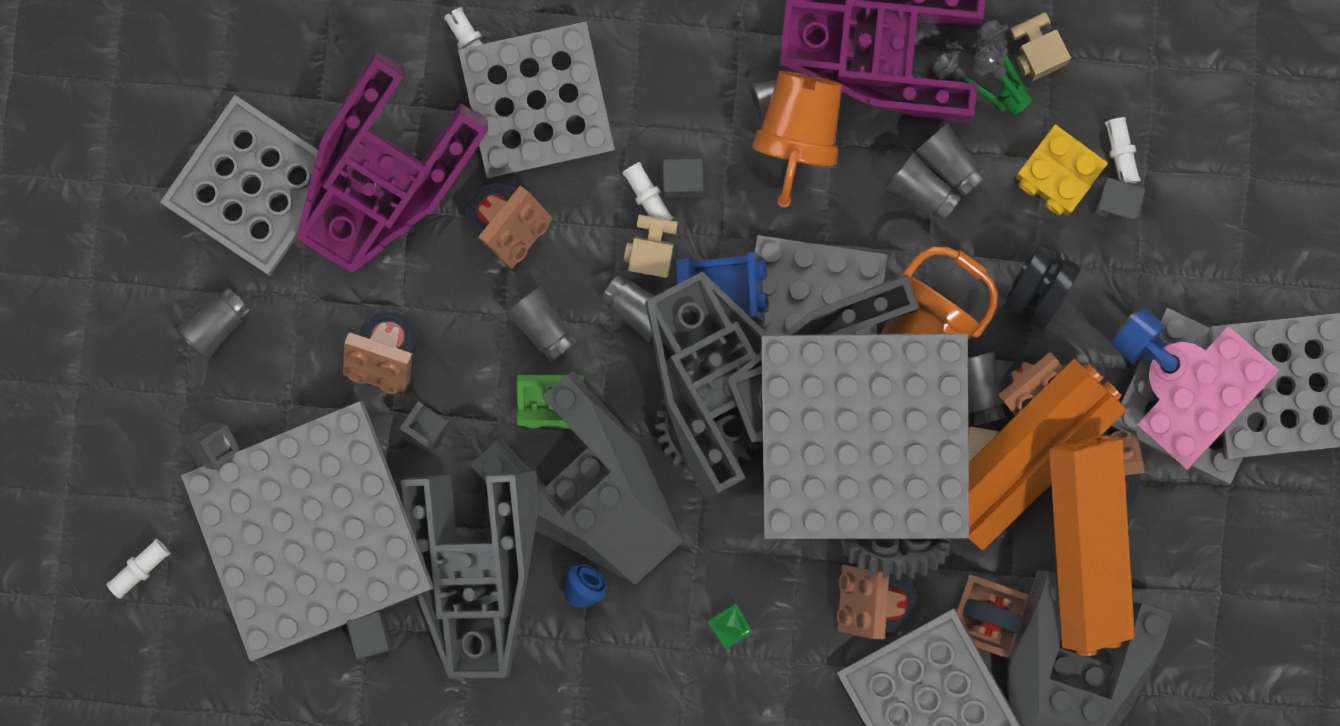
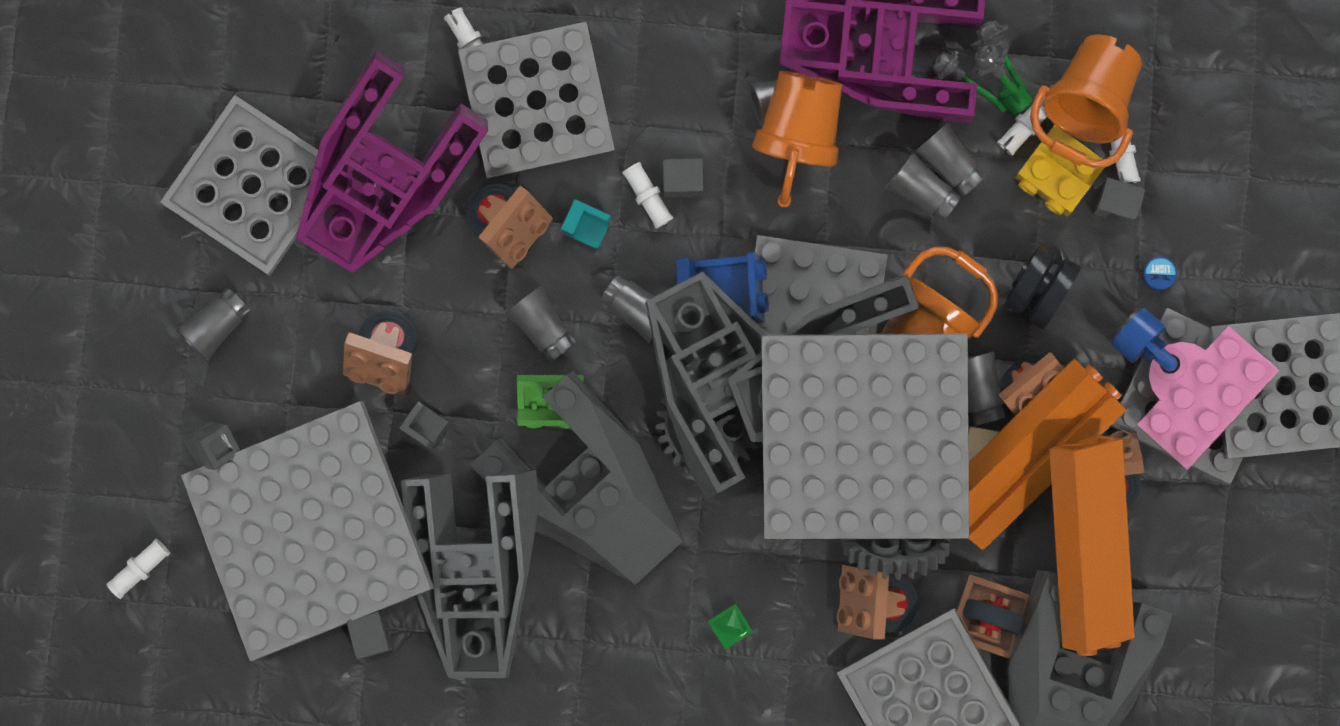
(584, 586): blue cone -> none
(586, 224): none -> teal panel
(651, 254): tan brick -> none
(1020, 131): none -> white pin
(1042, 52): tan brick -> none
(1091, 99): none -> orange piece
(1159, 273): none -> tile

